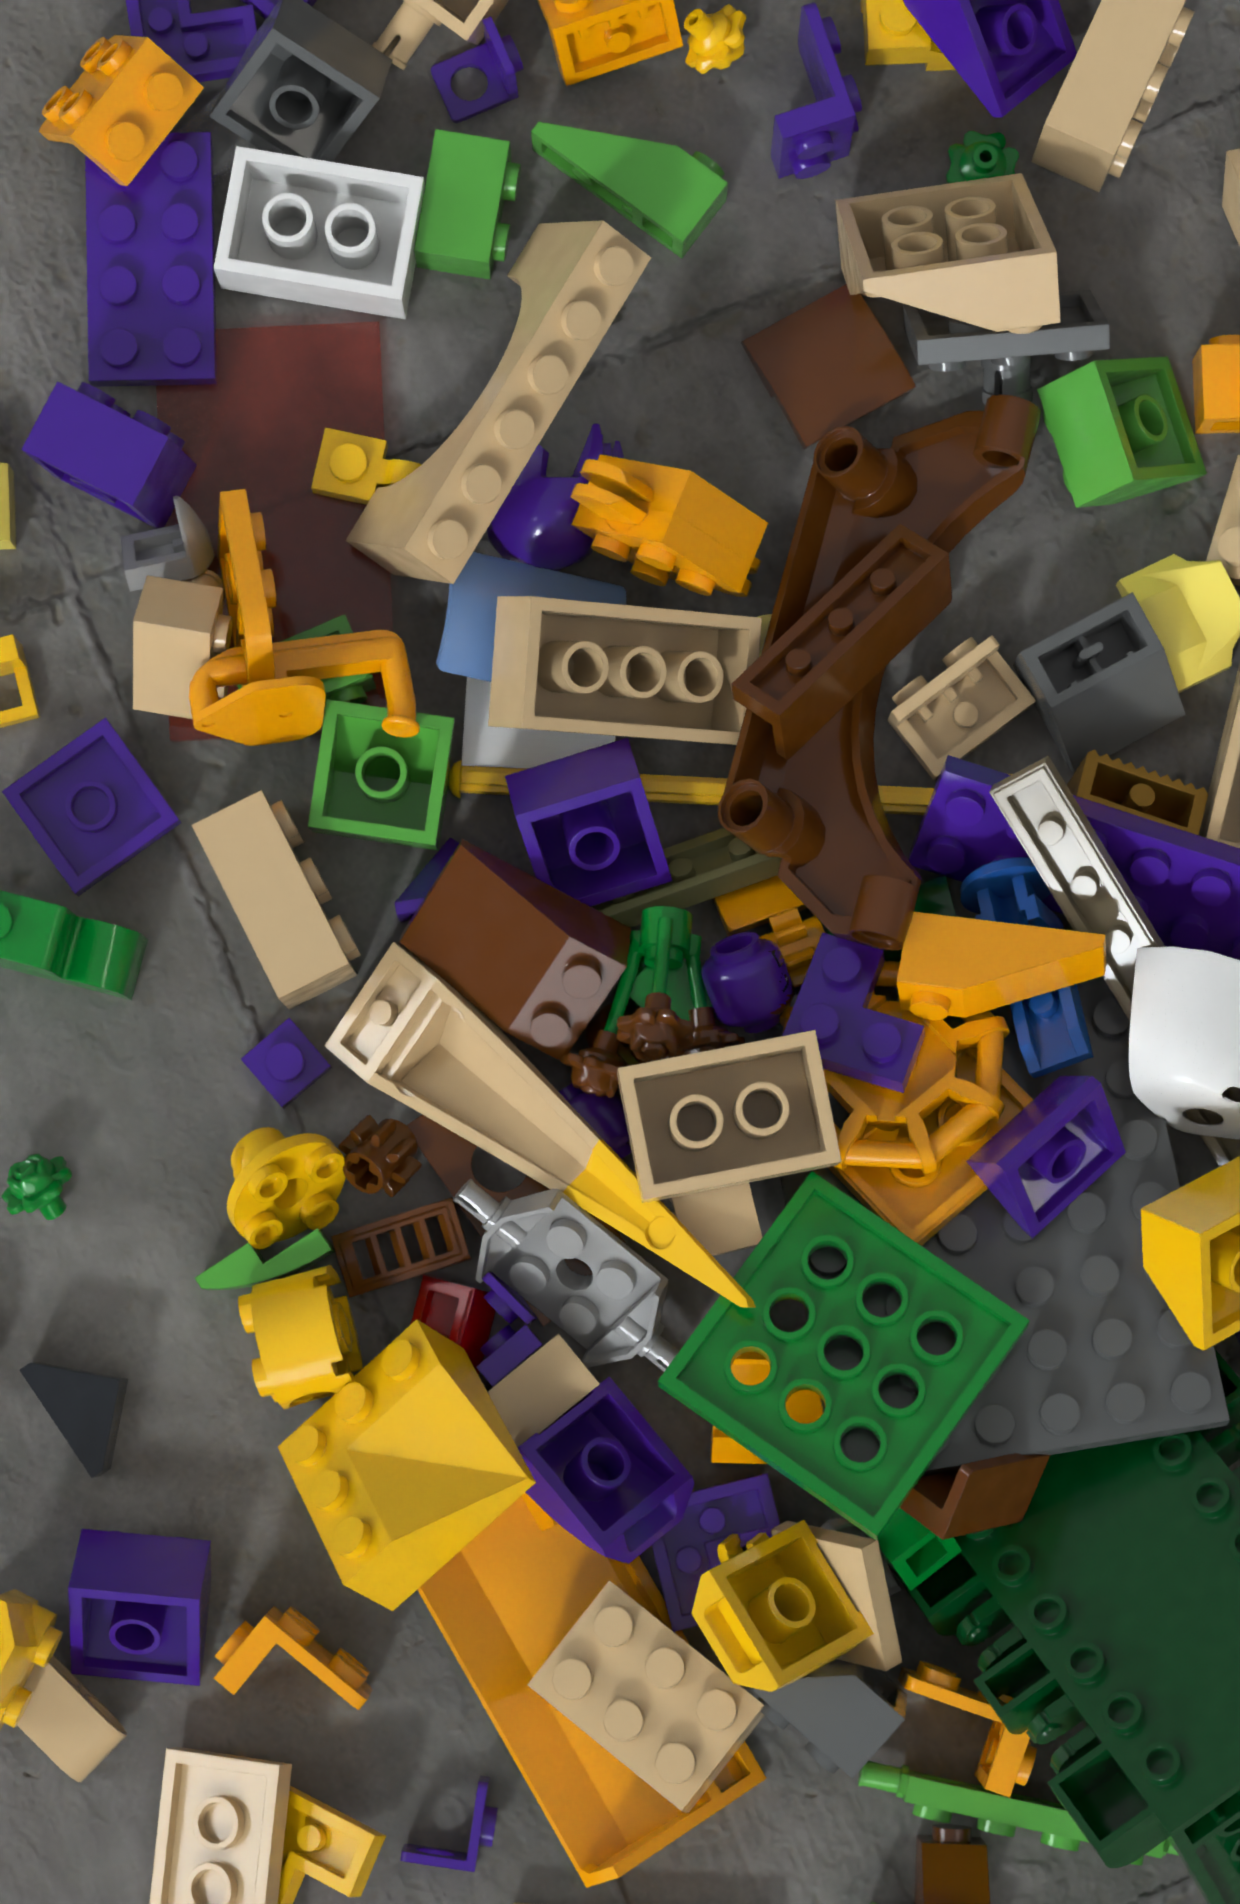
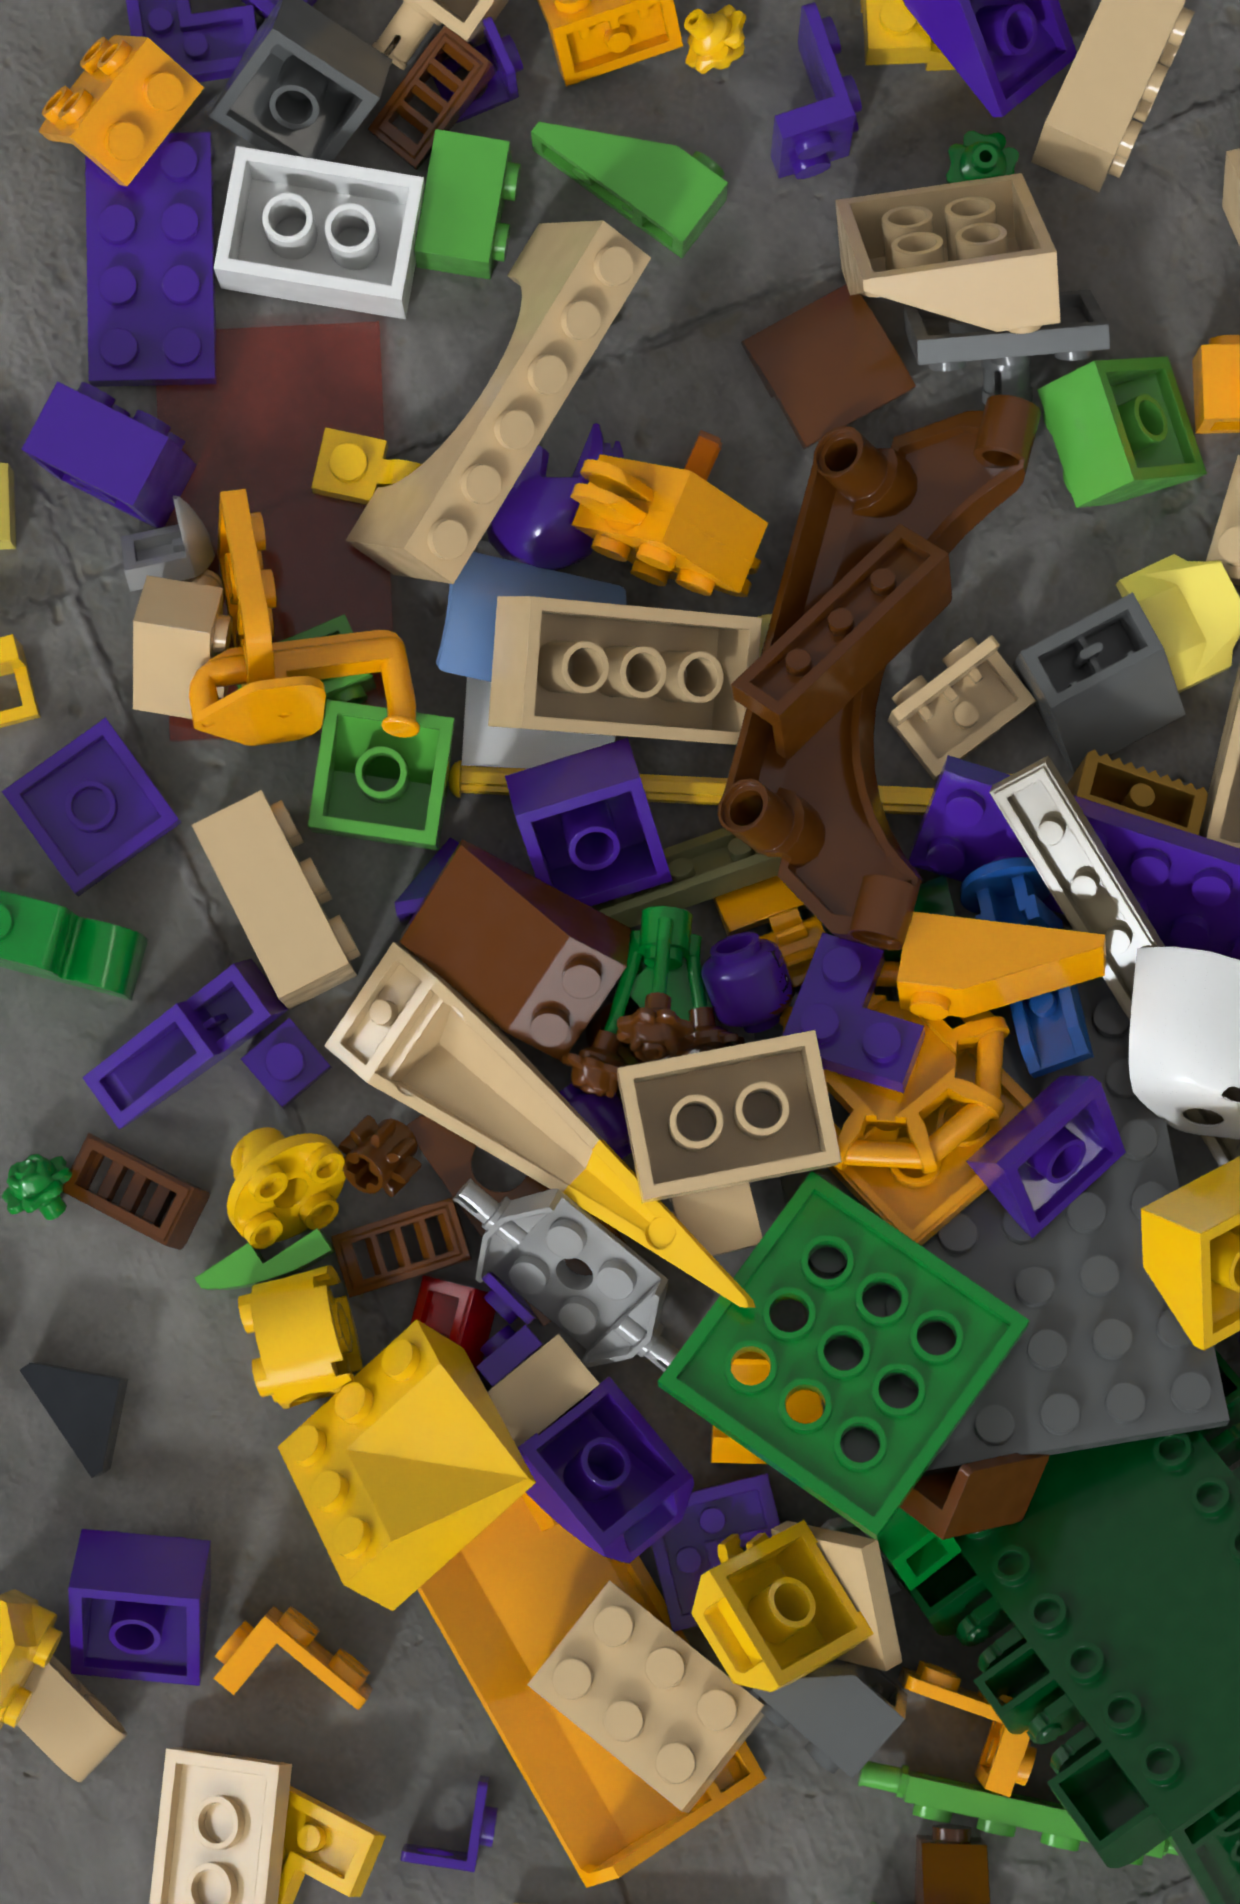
(181, 1215): none -> reddish brown slope
(185, 1042): none -> dark purple slope
(449, 112): none -> reddish brown slope
(703, 454): none -> orange tile

